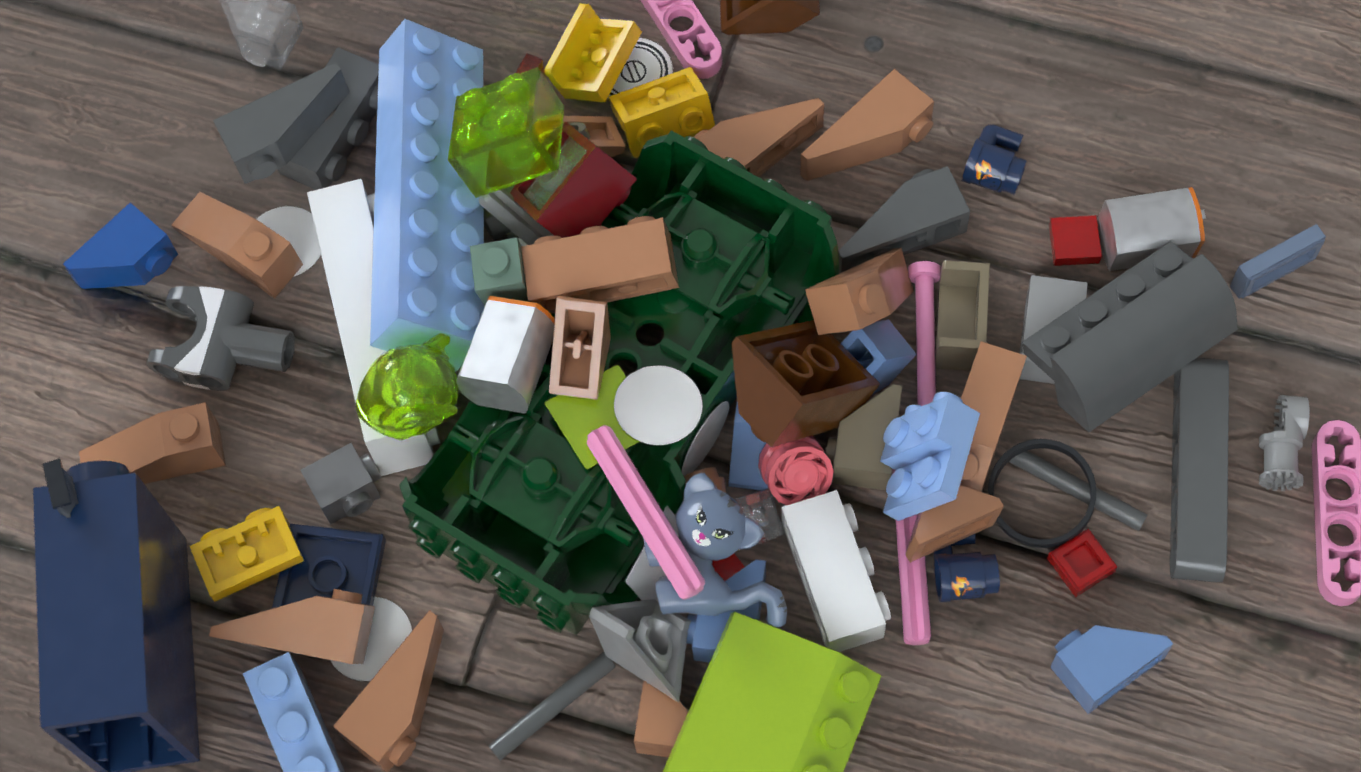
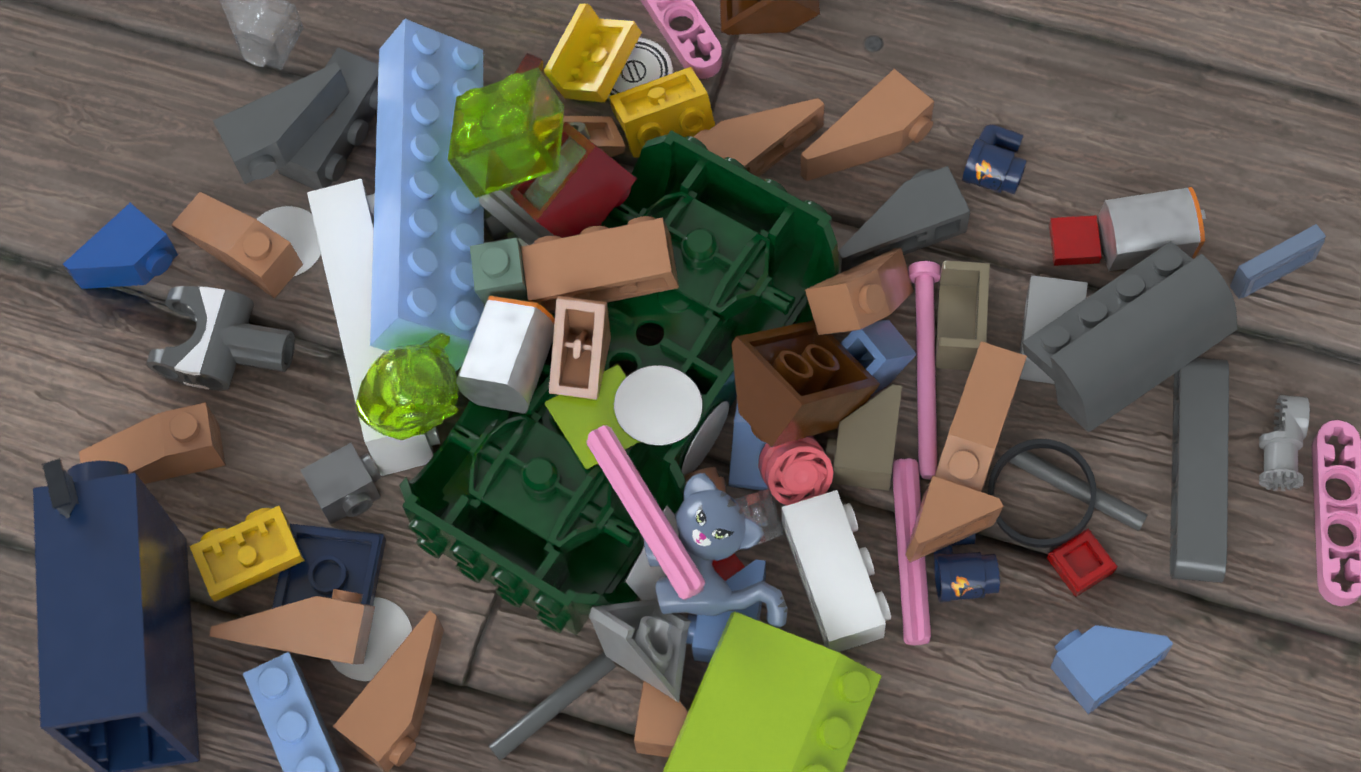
(928, 454): light blue plate -> none

